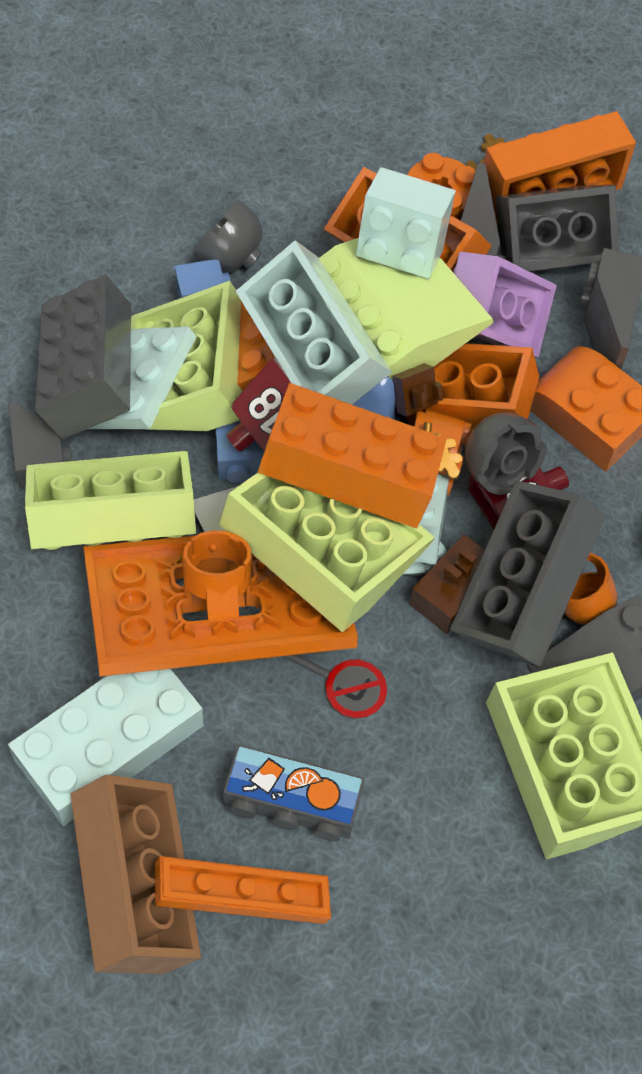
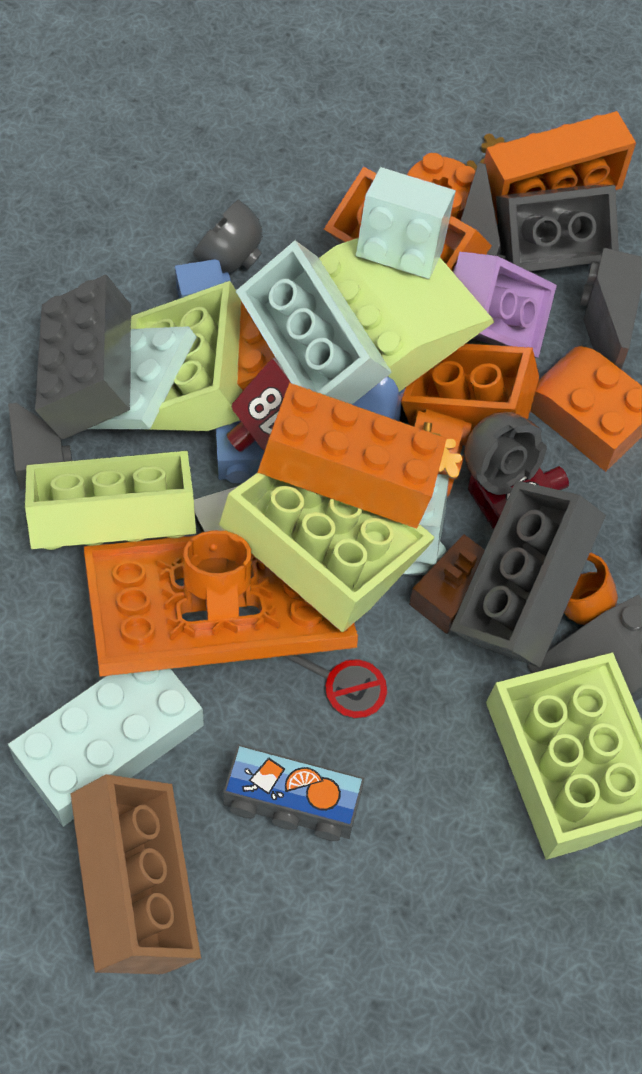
(241, 890): orange tile -> none
(416, 389): reddish brown tile -> none

